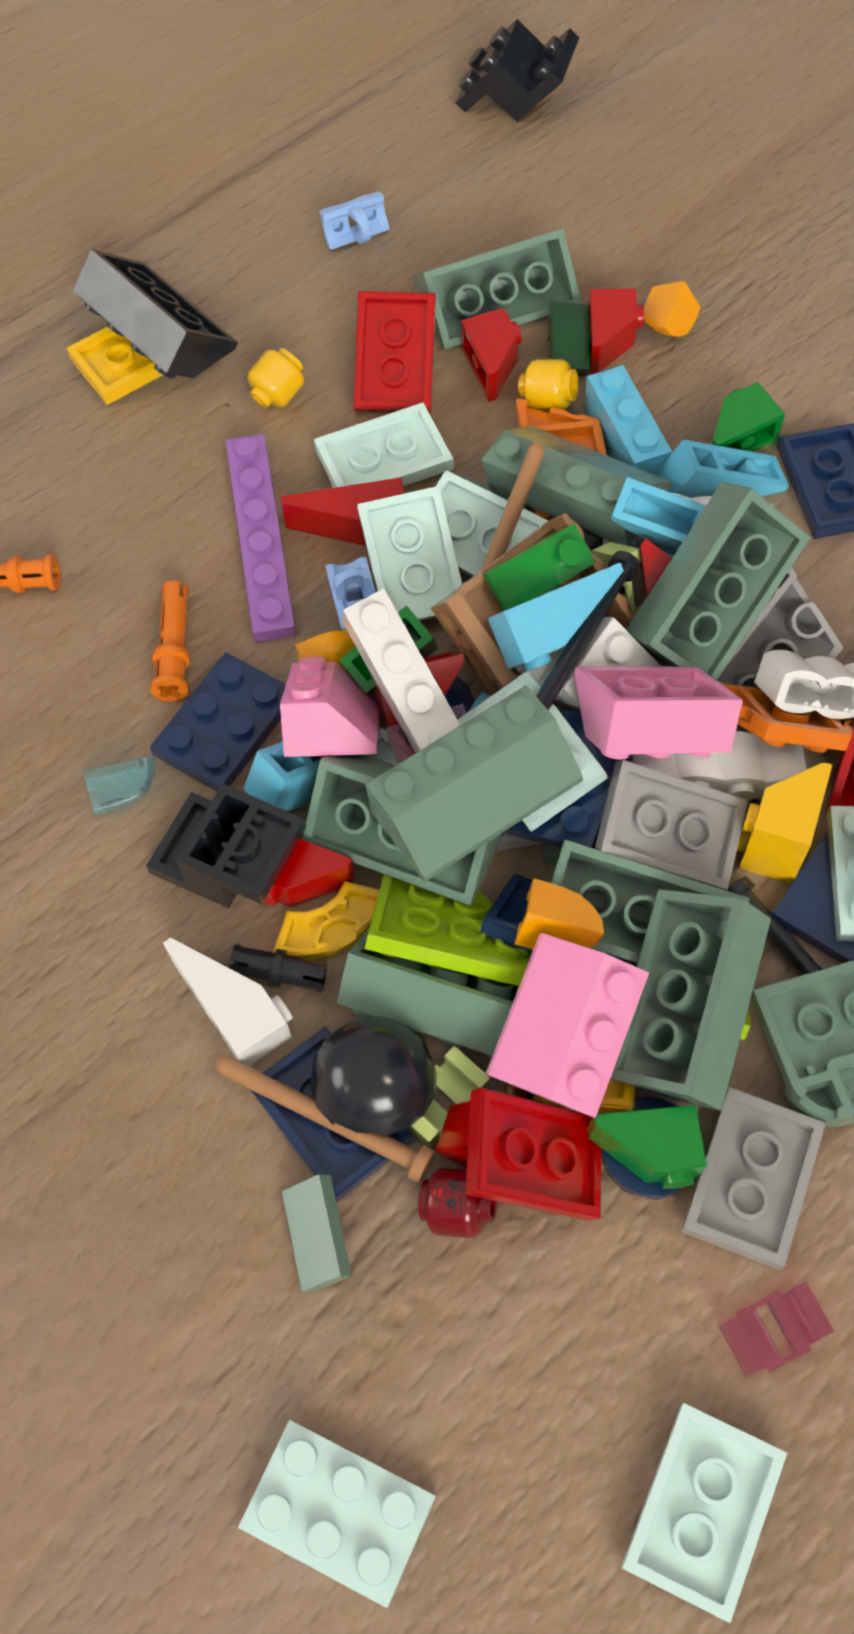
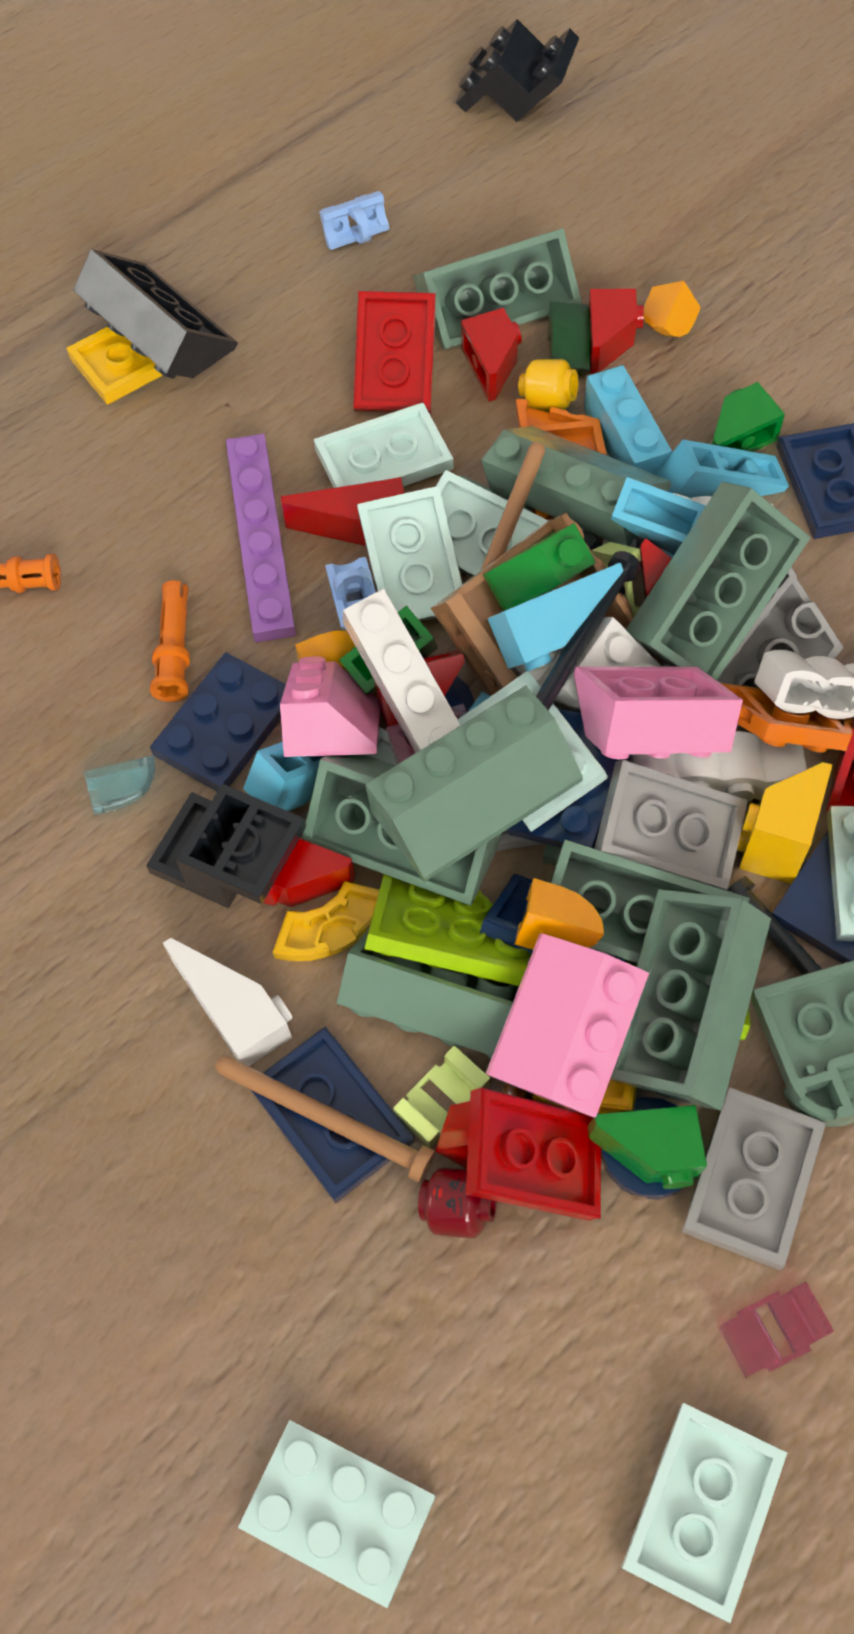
(275, 378): yellow head -> none
(278, 967): black pin -> none
(316, 1233): tile -> none
(373, 1076): black cylinder -> none

